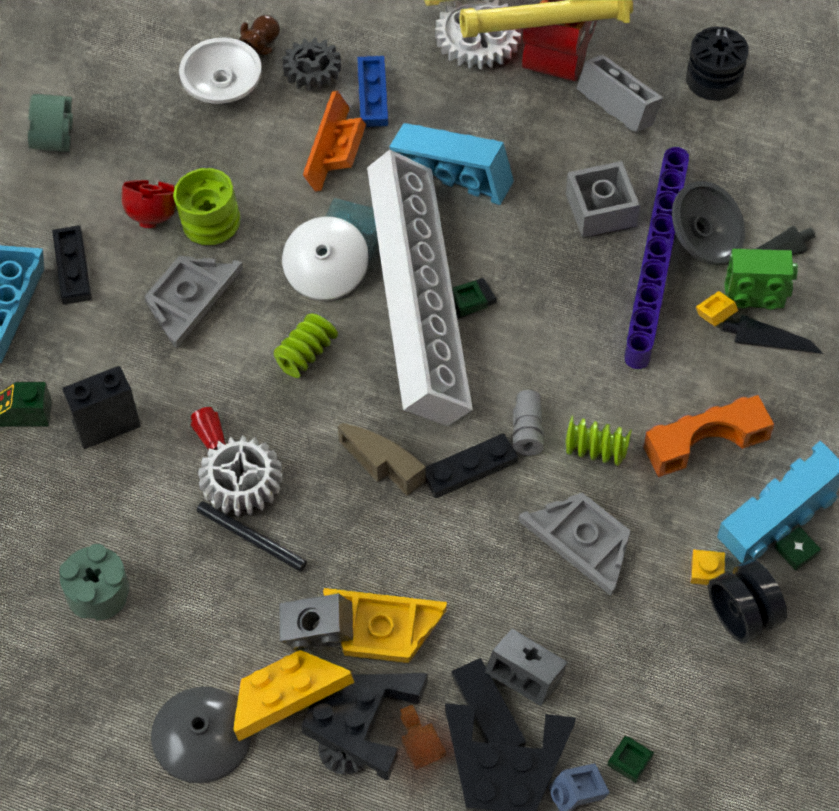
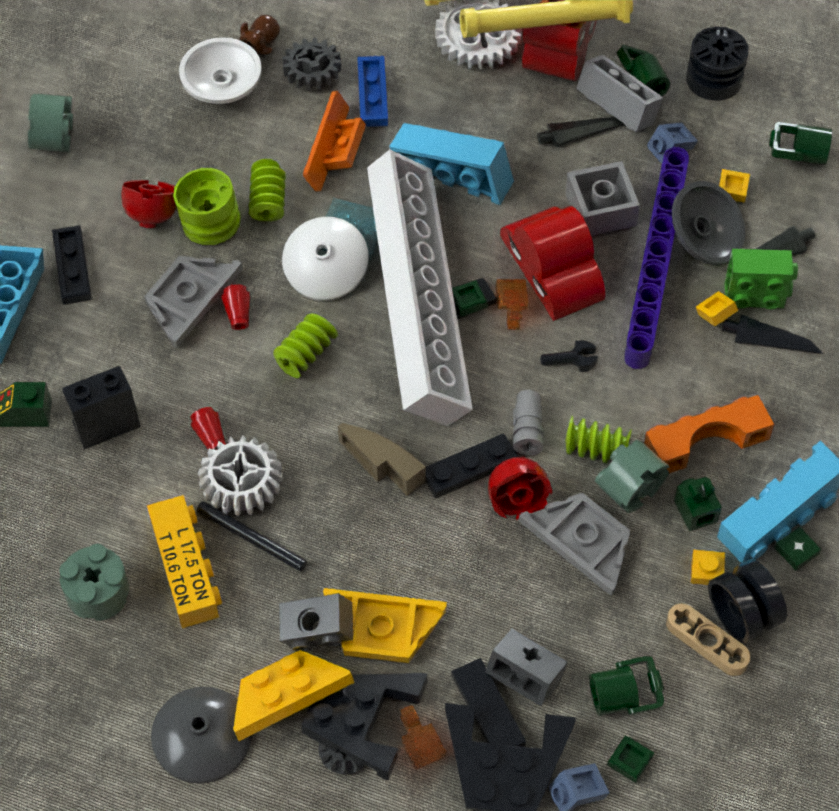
(183, 561): none -> yellow brick
(237, 305): none -> red cone
(267, 190): none -> lime piece
(512, 296): none -> clear orange plate
(518, 487): none -> red cylinder
(557, 259): none -> red brick
(571, 131): none -> pearl dark grey bar
(574, 356): none -> black bar
(617, 688): none -> dark green piece
(632, 475): none -> sand green brick
(644, 68): none -> dark green piece
(670, 136): none -> sand blue bracket
(697, 503): none -> dark green brick
(706, 626): none -> tan beam
(735, 184): none -> yellow plate
(809, 145): none -> dark green piece

